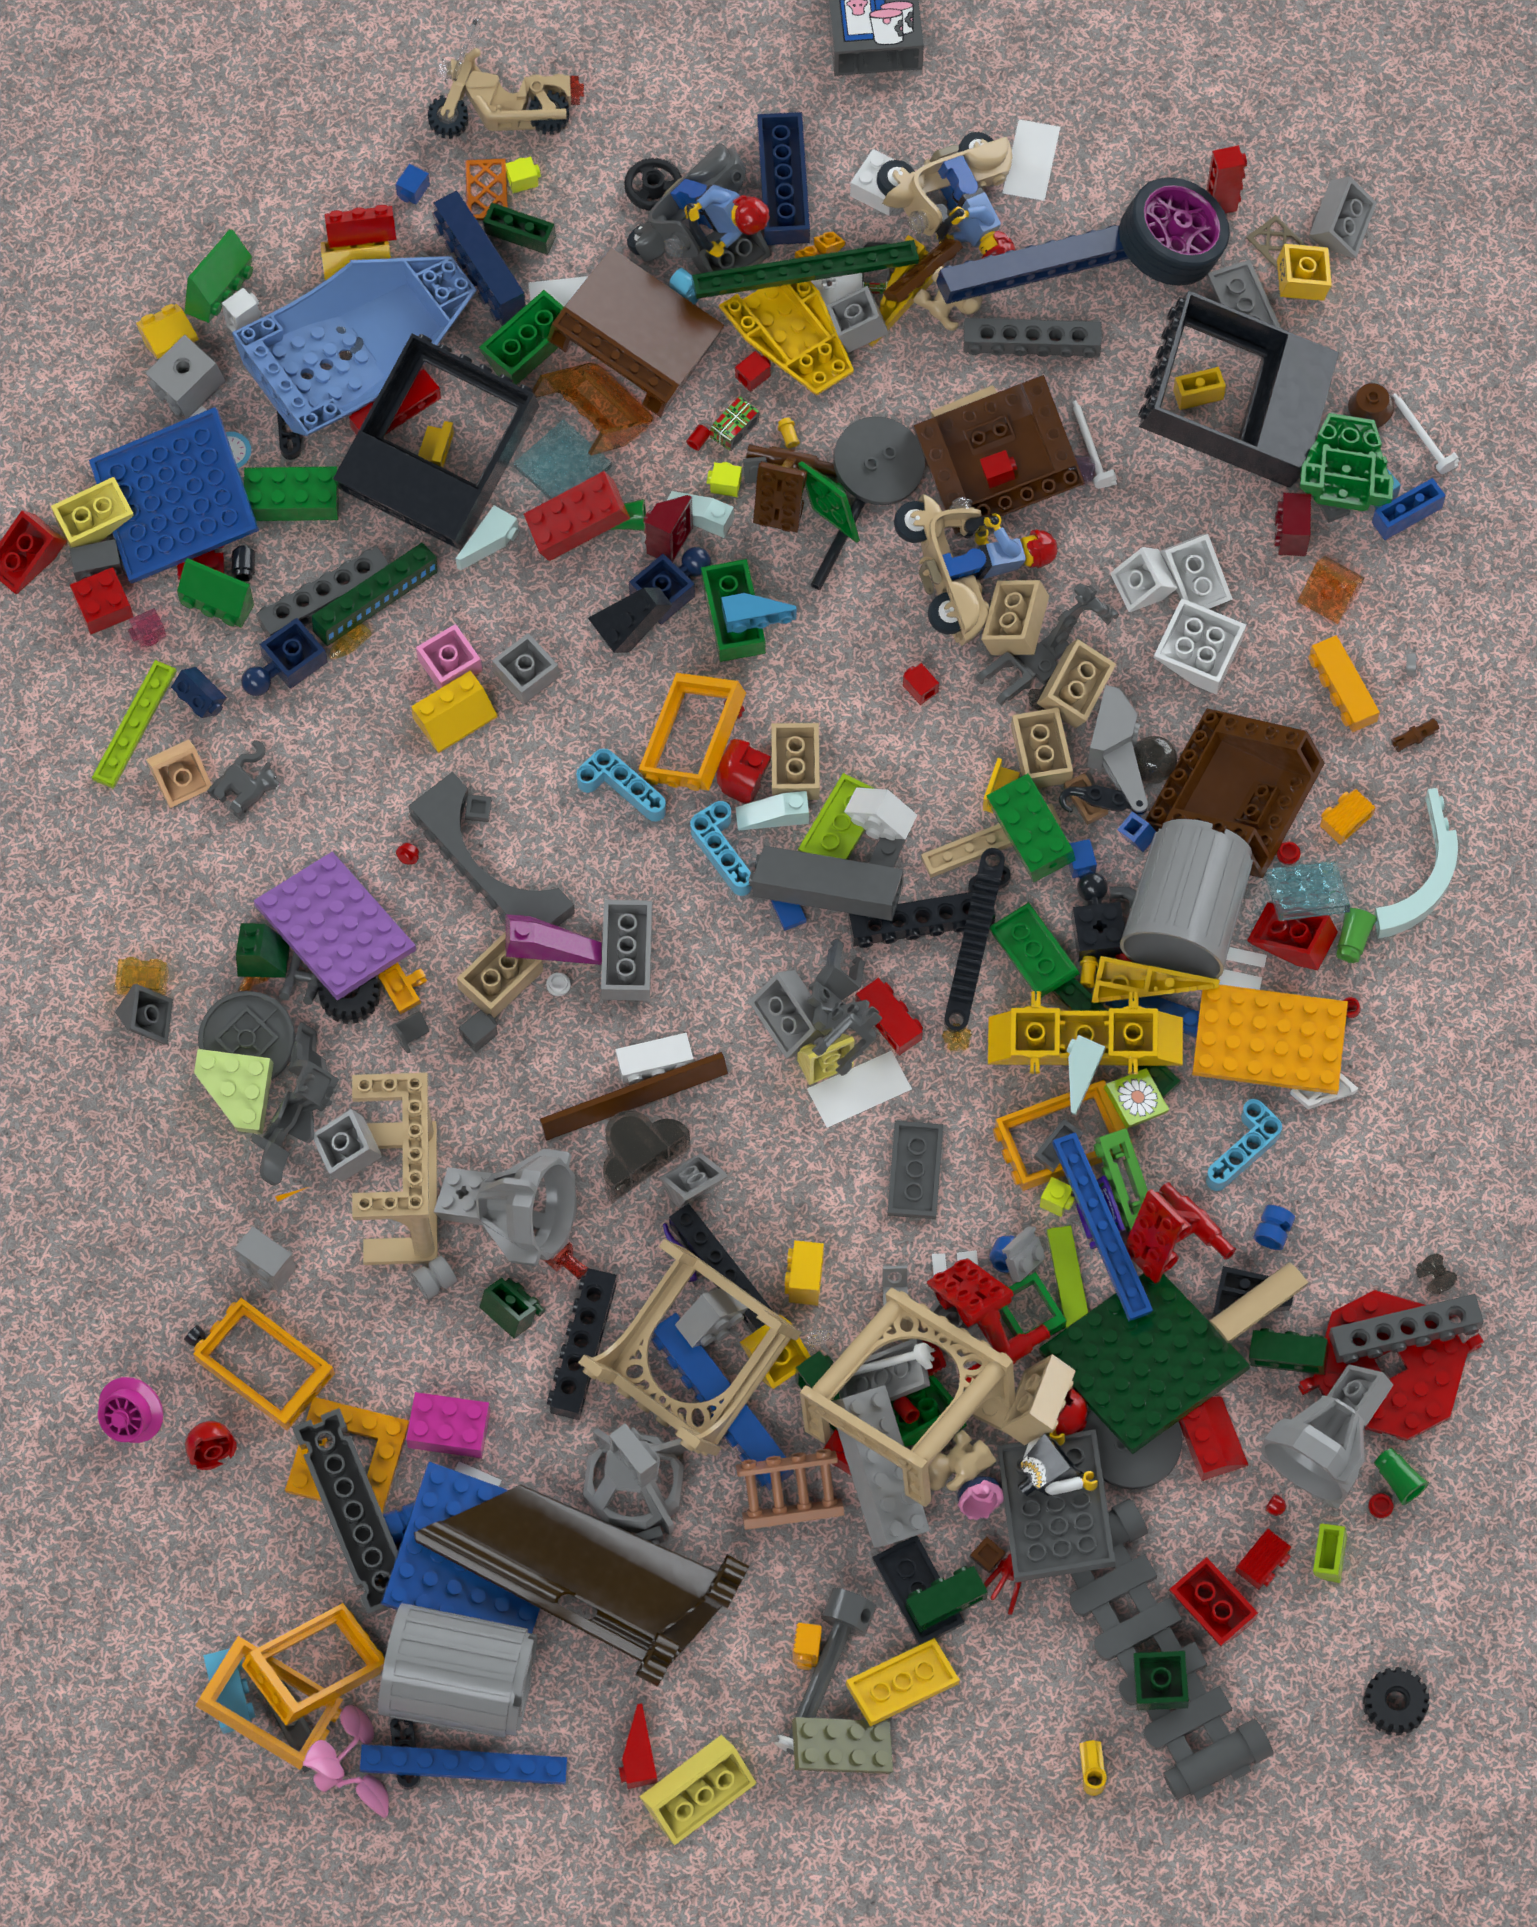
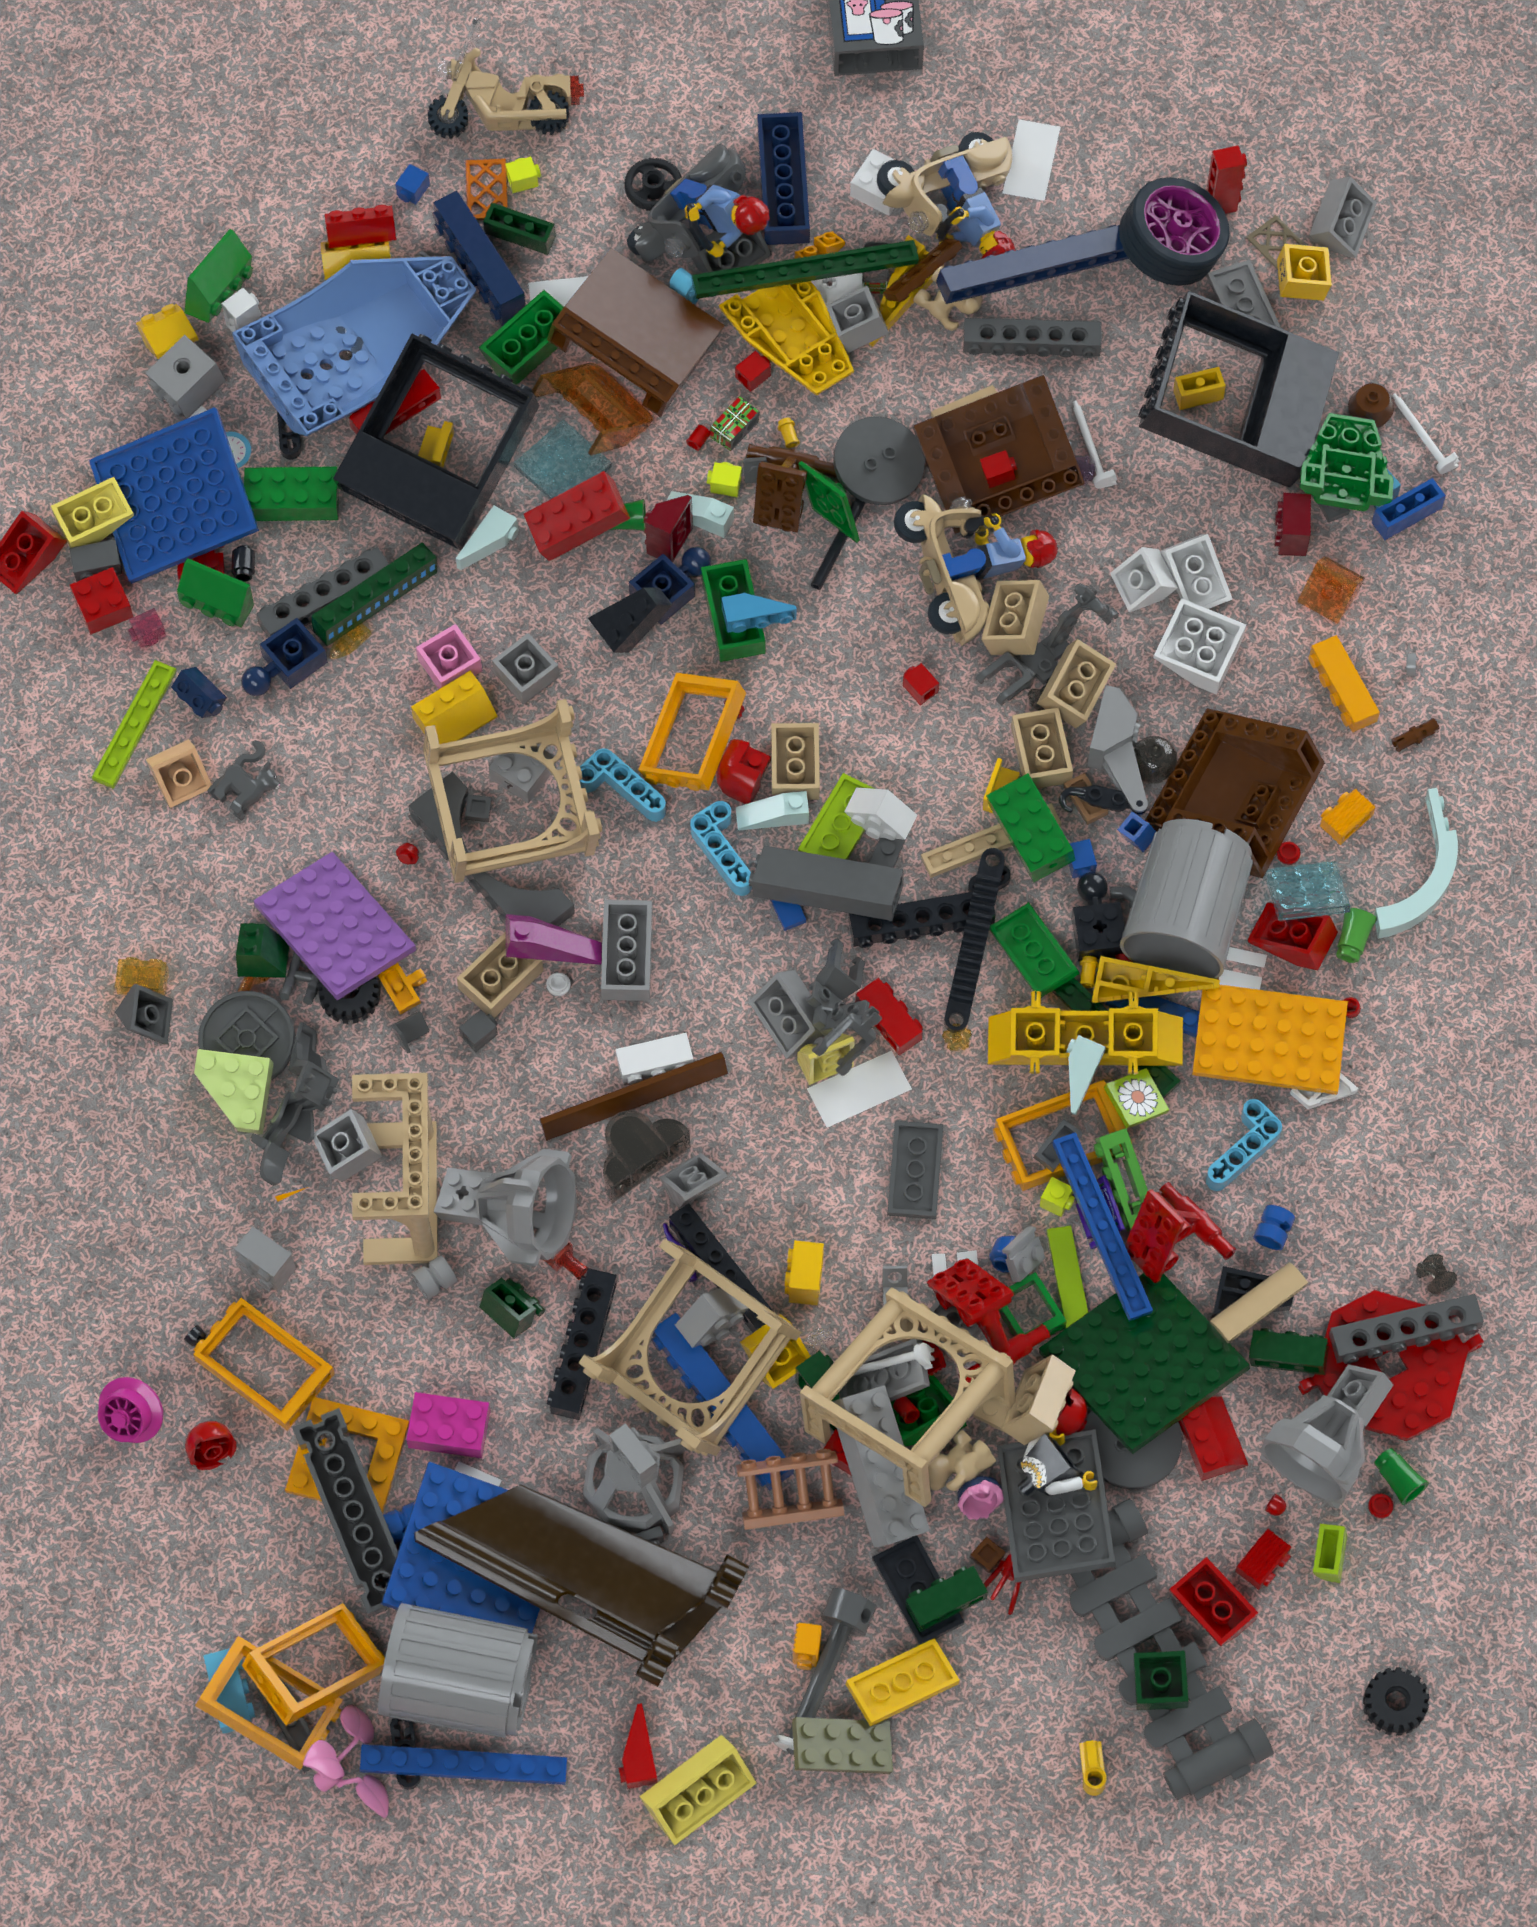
(520, 773): none -> light grey brick
(548, 731): none -> tan arch

